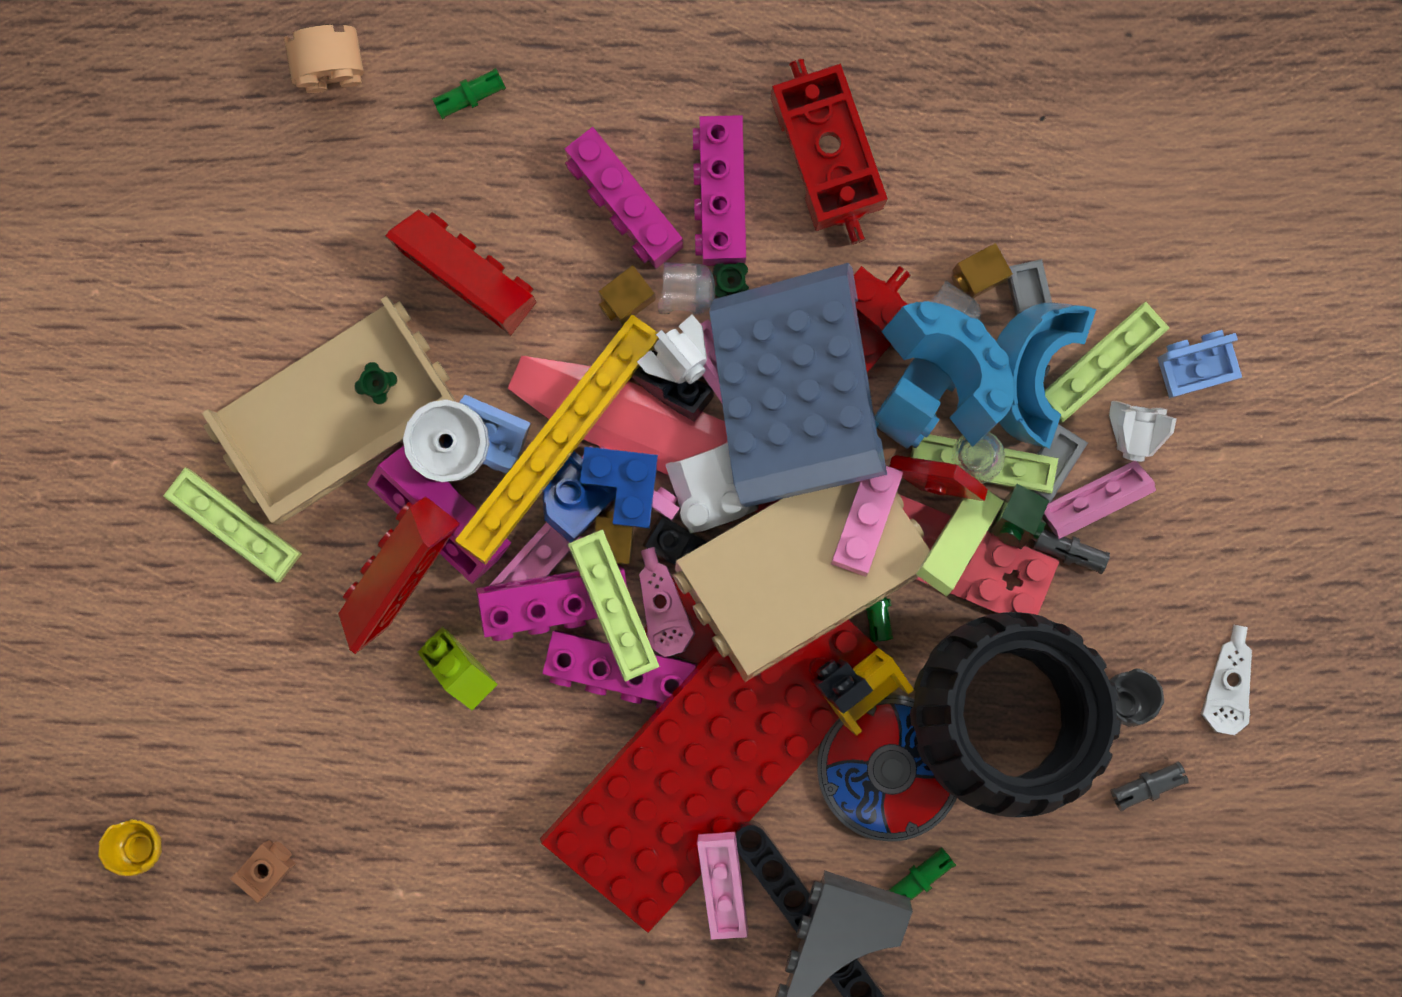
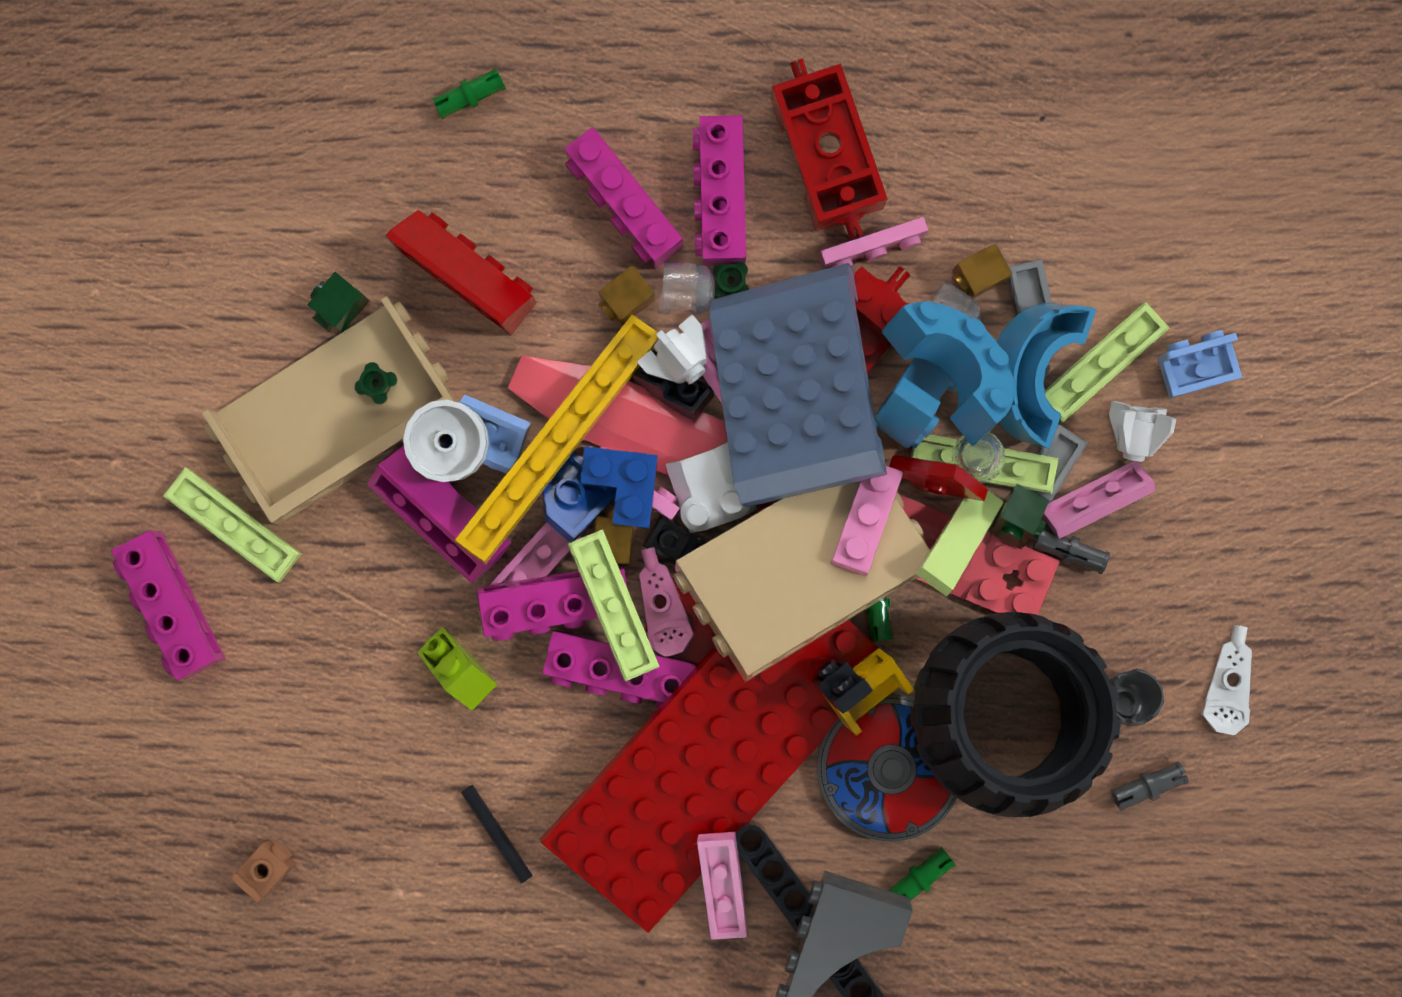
(130, 848): yellow hair -> none
(167, 605): none -> dark pink brick
(324, 57): light nougat brick -> none
(336, 303): none -> dark green brick
(395, 571): red slope -> none
(496, 833): none -> black bar
(875, 245): none -> bright pink plate

